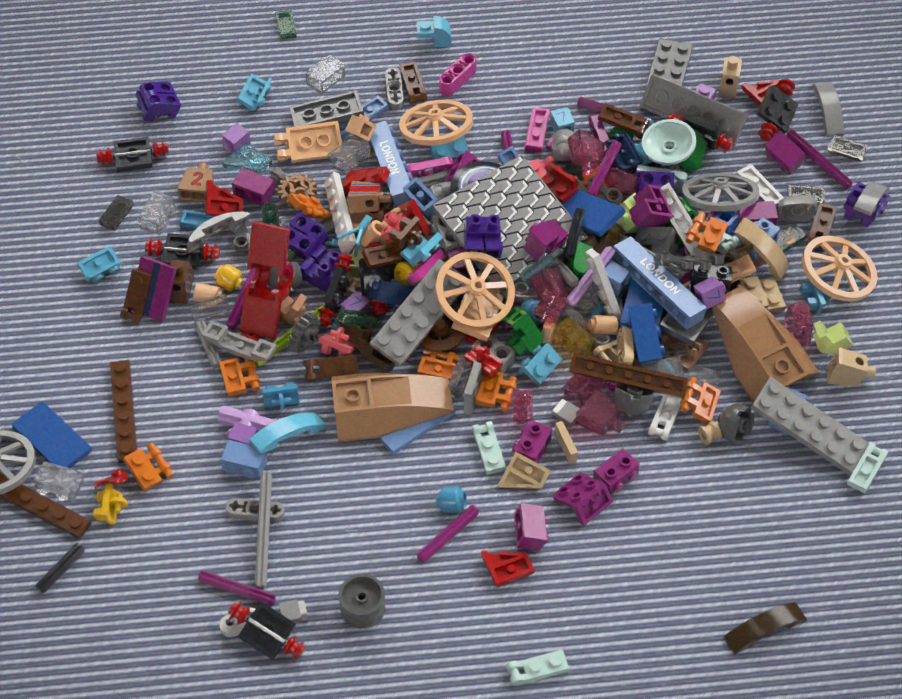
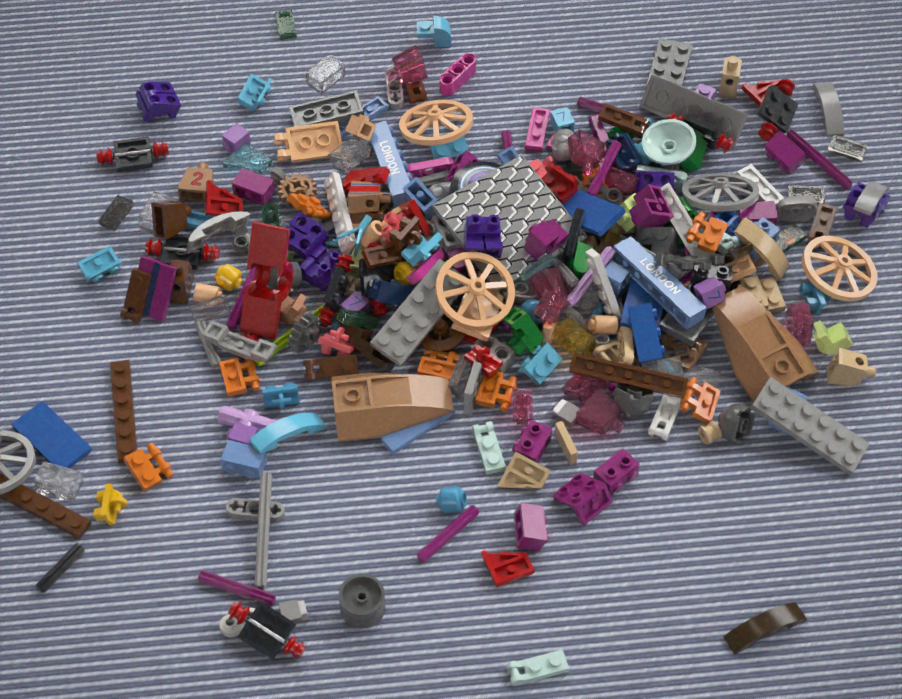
(117, 477): red plate -> none
(169, 217): none -> reddish brown torso
(408, 67): none -> clear pink torso
(867, 468): light aqua plate -> none

